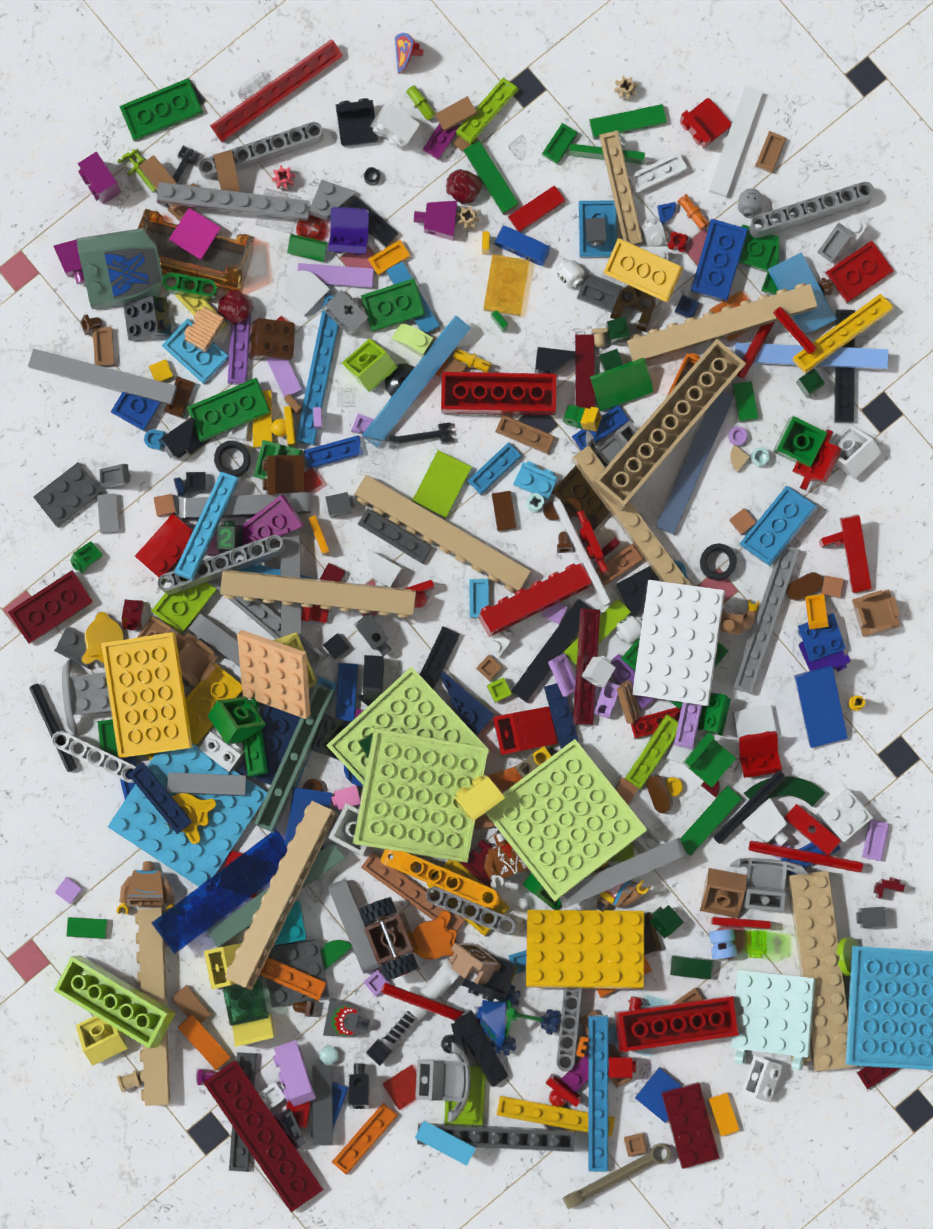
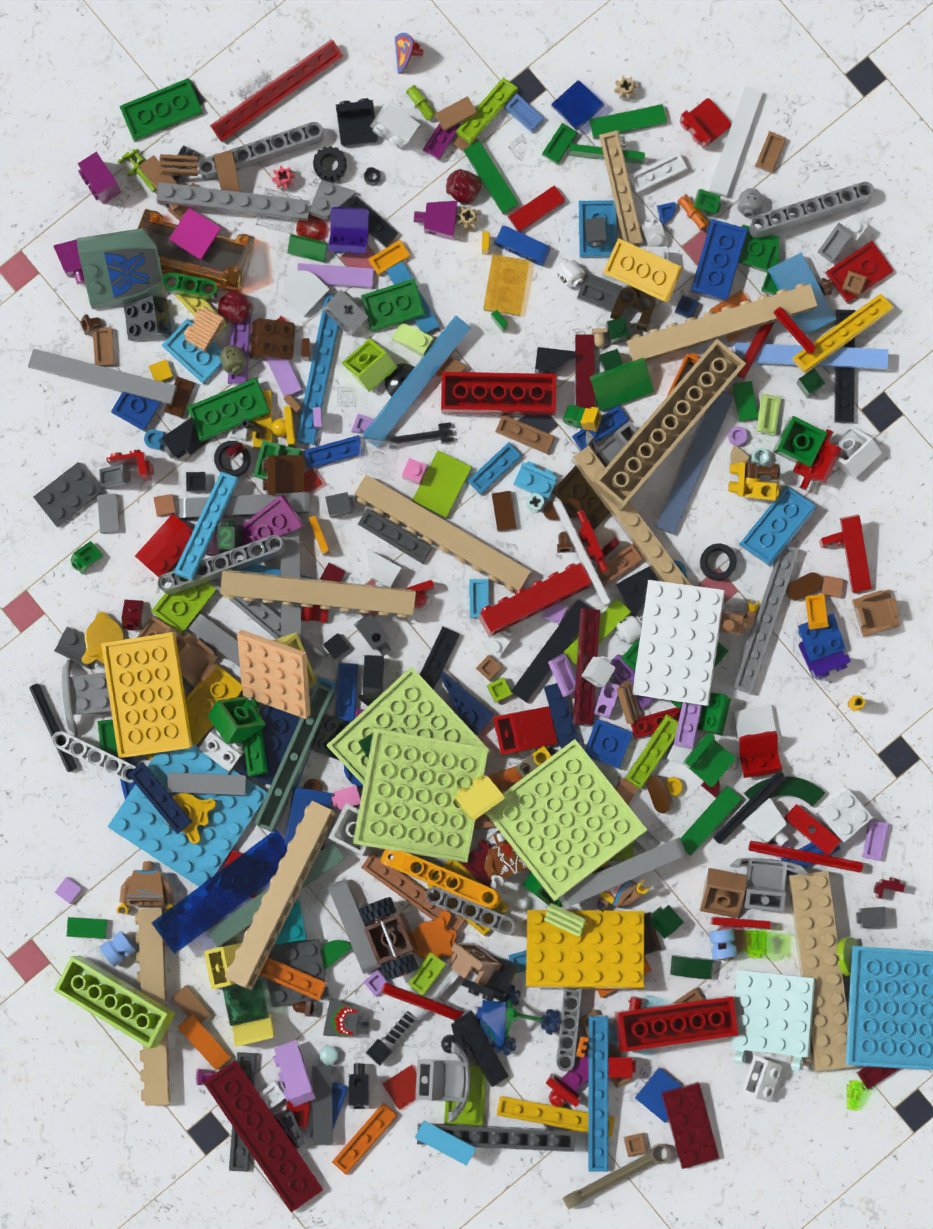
(50, 607): dark red plate -> none
(100, 1040): light yellow slope -> none
(118, 948): none -> light blue wheel
(129, 1081): tan bush -> none
(145, 467): none -> red bracket
(178, 161): none -> medium nougat tile
(179, 486): dark blue tile -> none
(233, 359): none -> olive head
(235, 450): none -> dark red tile
(255, 427): none -> arm
(305, 350): none -> reddish brown tile
(330, 175): none -> black tyre
(414, 471): none -> bright pink brick
(427, 974): none -> lime plate
(472, 360): yellow pin -> none
(524, 113): none -> medium blue tile
(562, 917): none -> yellowish green tile
(577, 105): none -> clear blue tile
(608, 743): none -> blue plate
(683, 238): red plate -> none
(707, 202): none -> green bracket
(723, 1114): light orange tile -> none
(742, 521): nougat tile -> none
(749, 480): none -> yellow hips
(768, 414): none -> yellowish green tile
(820, 706): blue tile -> none
(854, 283): none -> medium nougat tile
(854, 1094): none -> clear neon green cone

